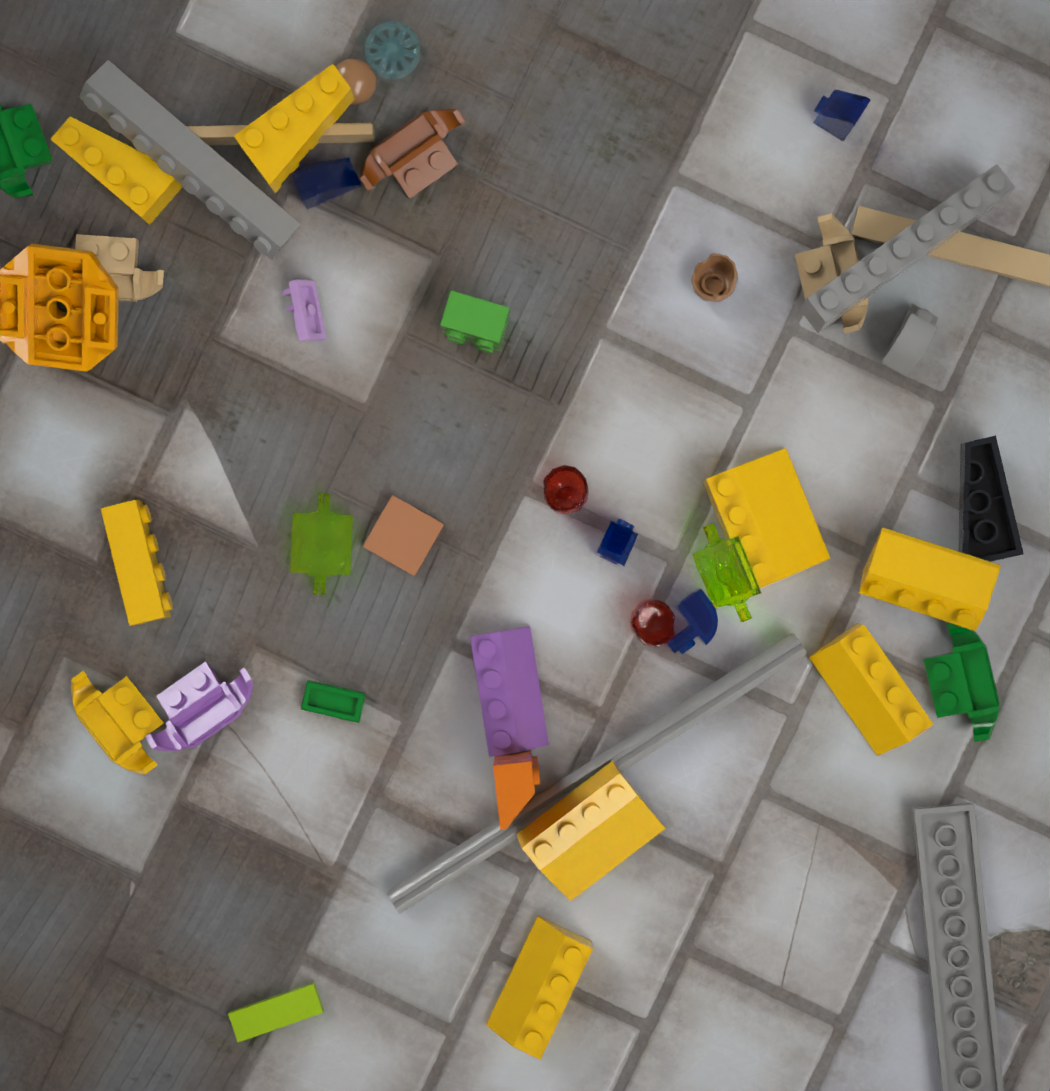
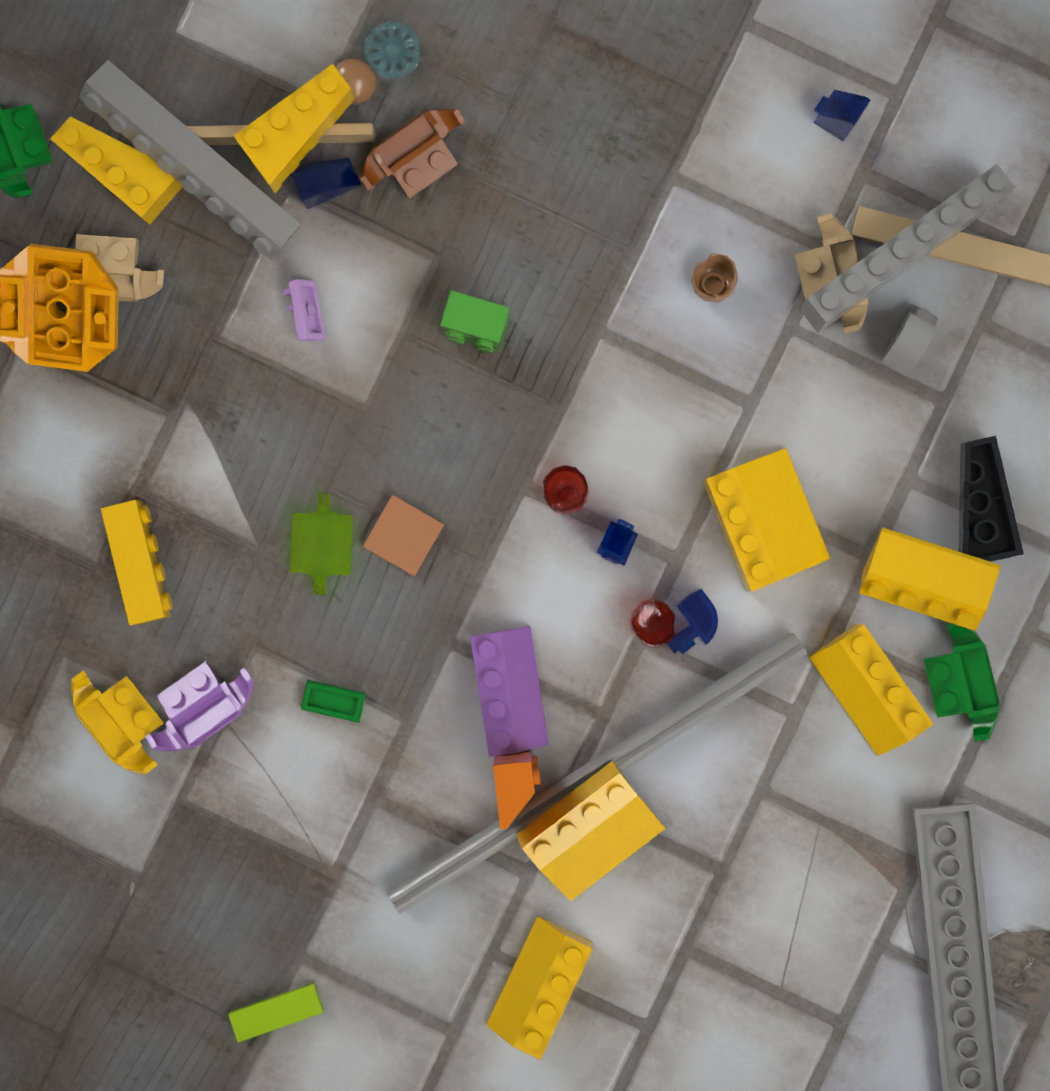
(726, 572): clear neon green plate -> none

